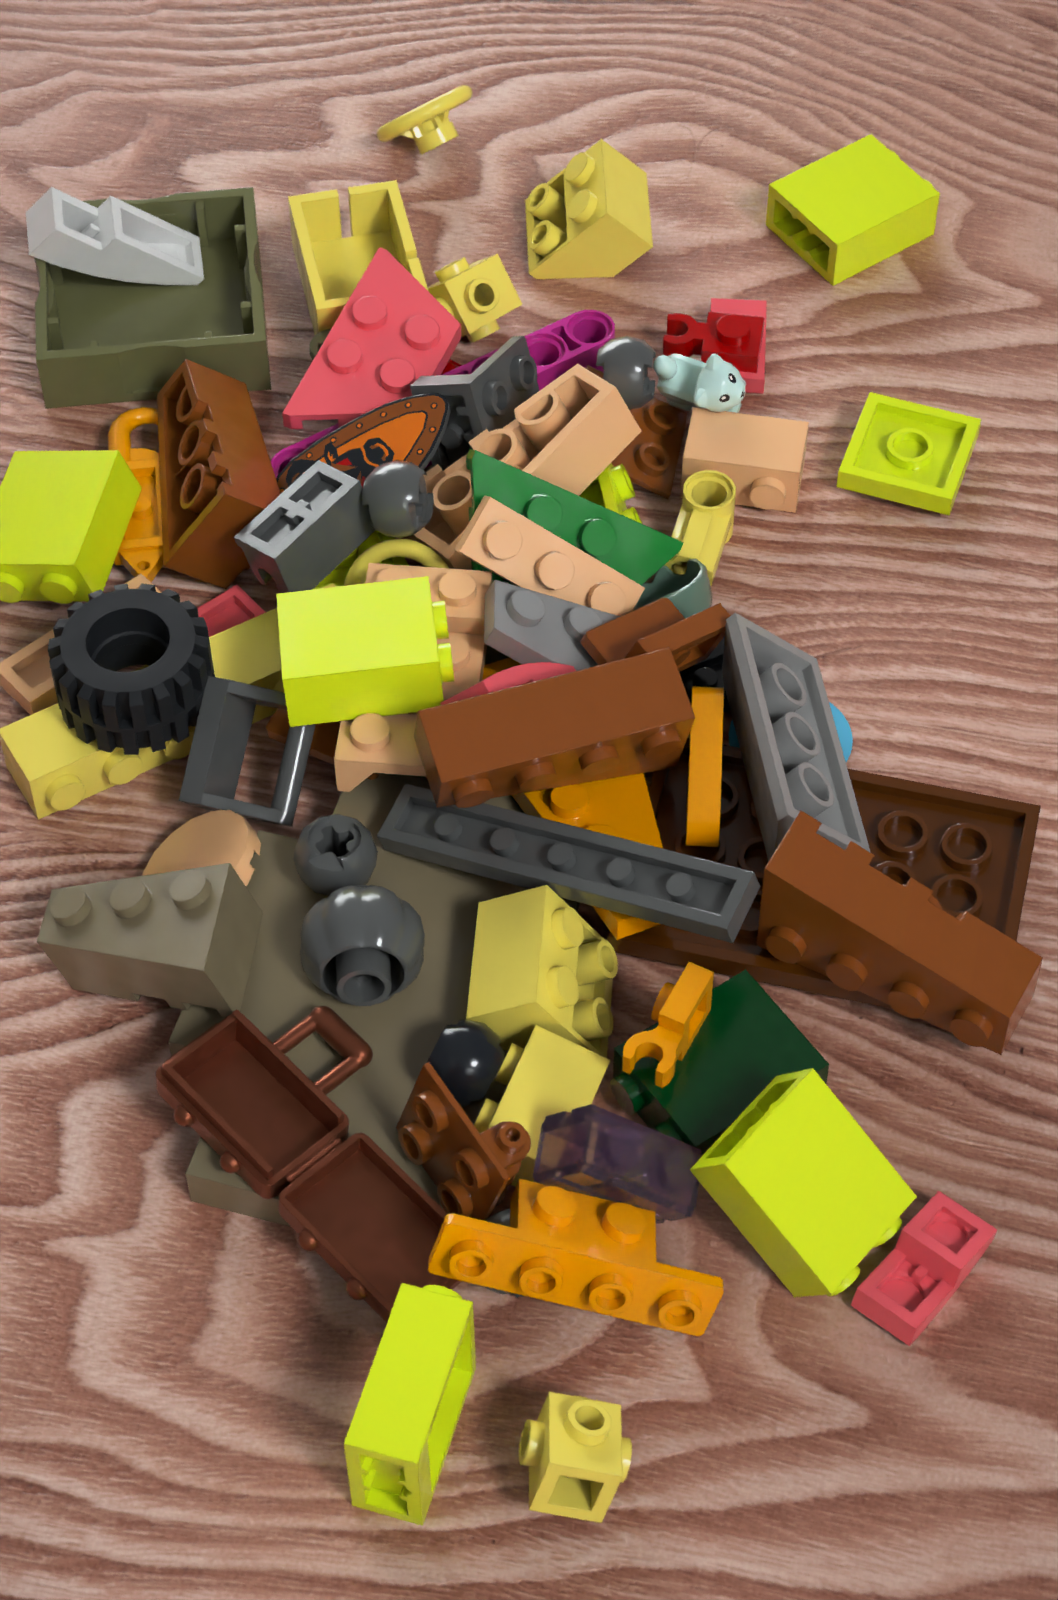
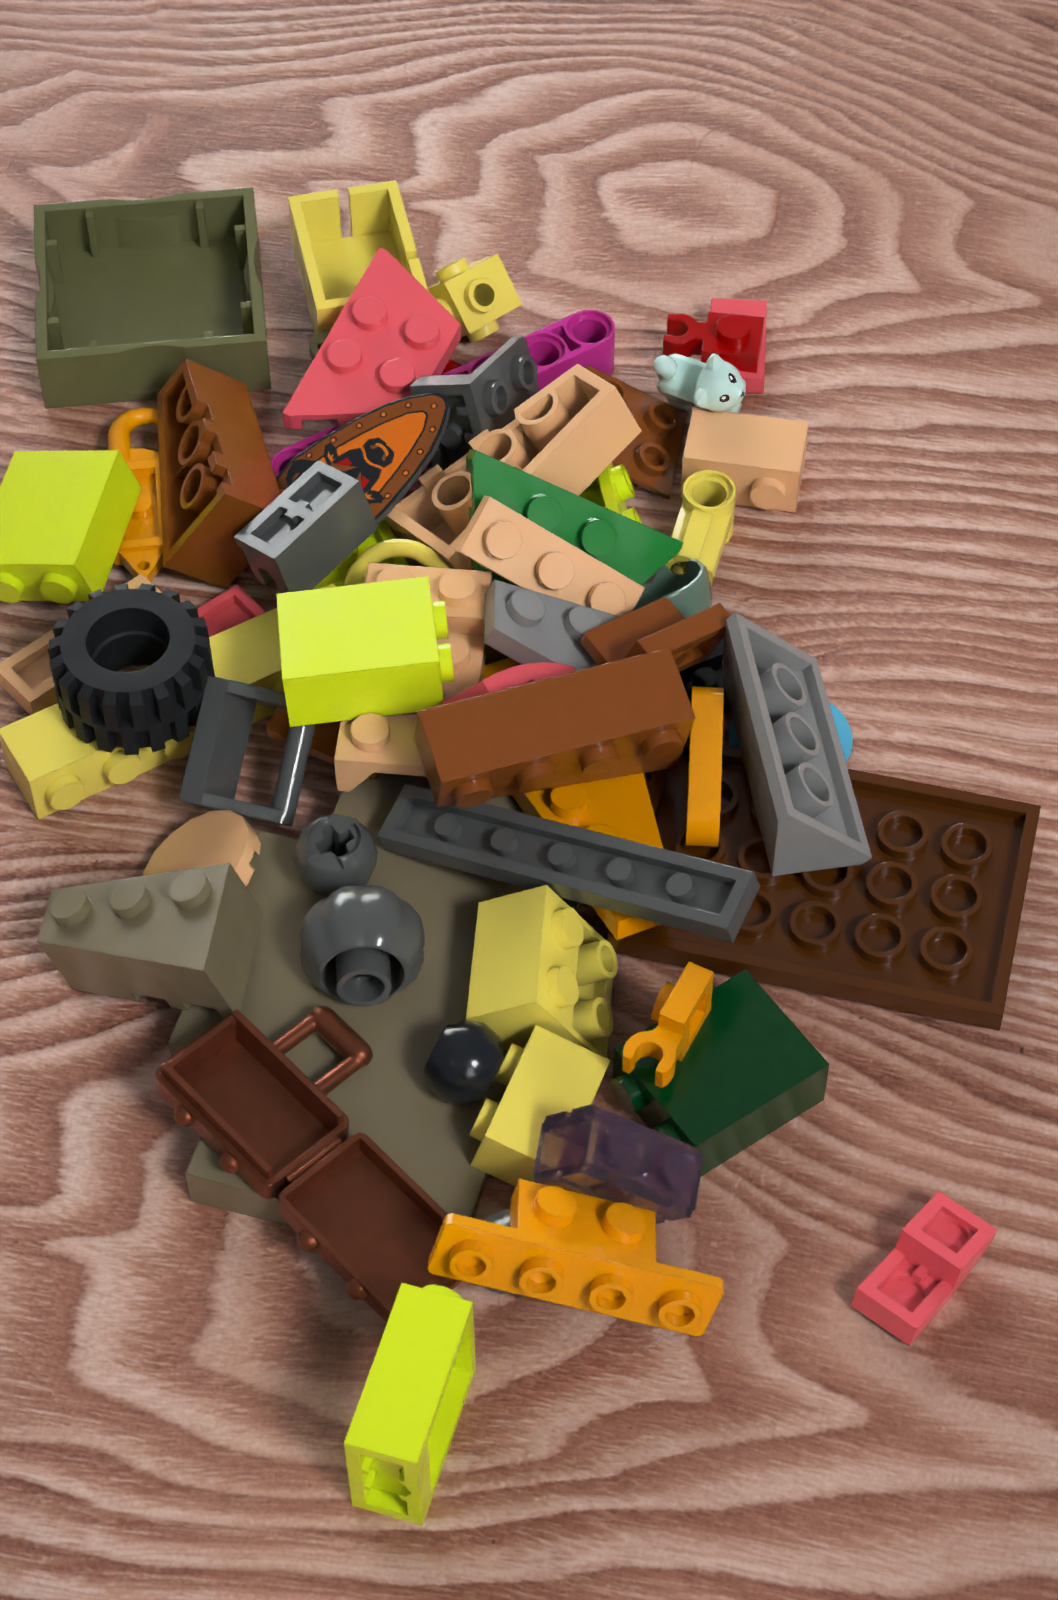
(112, 241): white slope -> none
(397, 499): dark grey piece -> none
(428, 122): light yellow piece -> none
(464, 1164): dark orange hinge -> none
(577, 1441): light yellow brick -> none
(589, 217): light yellow slope -> none
(626, 368): dark grey piece -> none
(804, 1185): neon yellow brick -> none
(852, 209): neon yellow brick -> none
(892, 940): dark orange wedge -> none
(909, 453): neon yellow plate -> none

